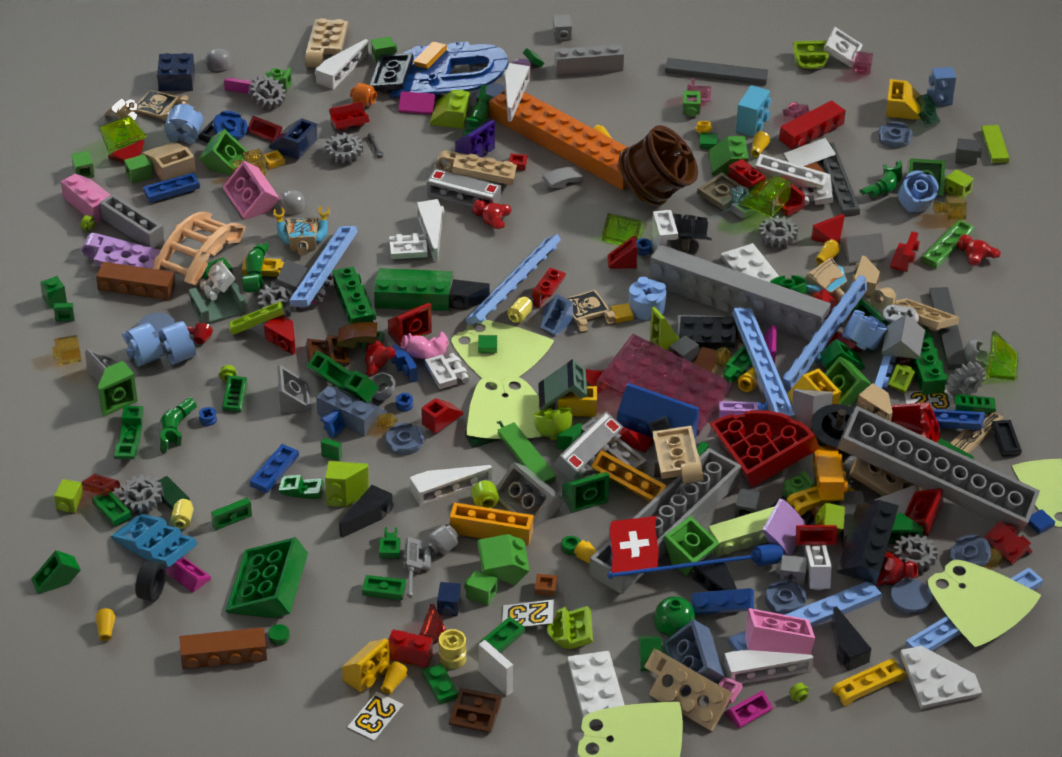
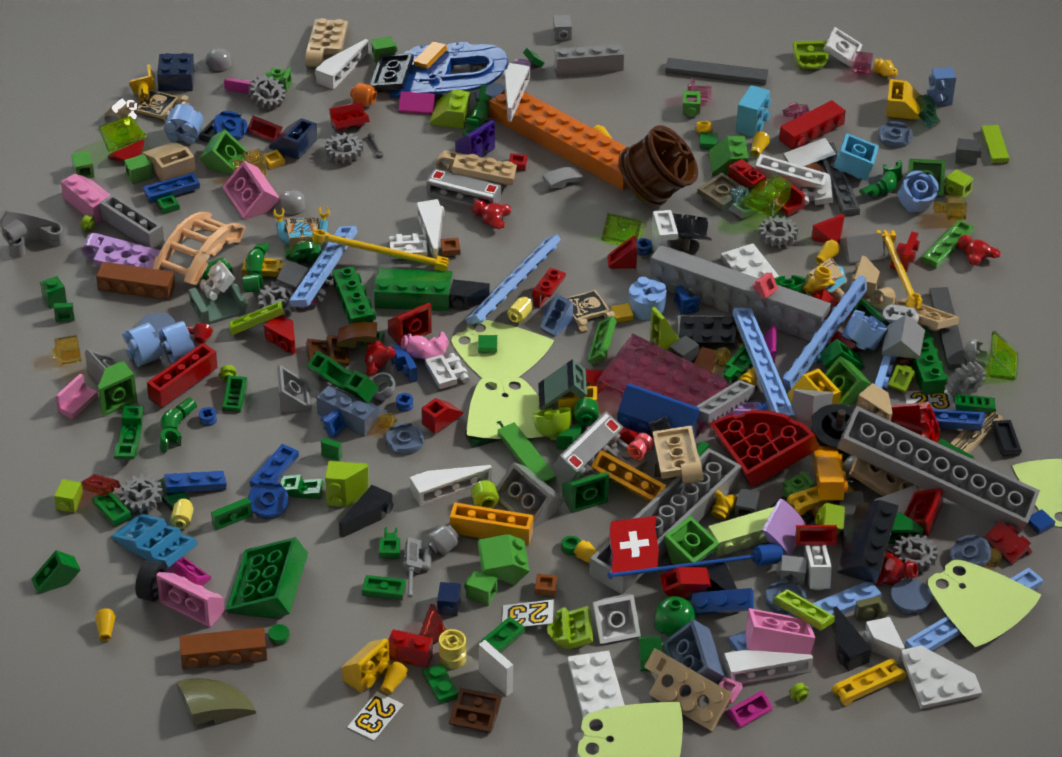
(24, 228): none -> light grey panel
(75, 397): none -> bright pink panel
(143, 85): none -> yellow bracket
(167, 204): none -> green tile
(182, 375): none -> red brick
(189, 598): none -> bright pink slope
(195, 481): none -> blue plate
(213, 701): none -> olive brick
(268, 499): none -> blue tile
(303, 252): none -> green plate
(320, 236): none -> yellow hinge
(450, 246): none -> dark orange plate
(586, 411): none -> green head
(602, 341): none -> bright green plate
(616, 618): none -> white slope
(639, 448): none -> coral wheel
(684, 302): none -> blue bracket
(685, 581): none -> red slope
(723, 505): none -> yellow animal
(725, 401): none -> light grey gear
(765, 285): none -> coral tile
(804, 609): none -> lime tile
(819, 280): none -> yellow animal
(856, 156): none -> medium azure brick
(869, 608): none -> olive bracket
(883, 638): none -> white slope
(885, 68): none -> yellow animal
(912, 297): none -> yellow hinge

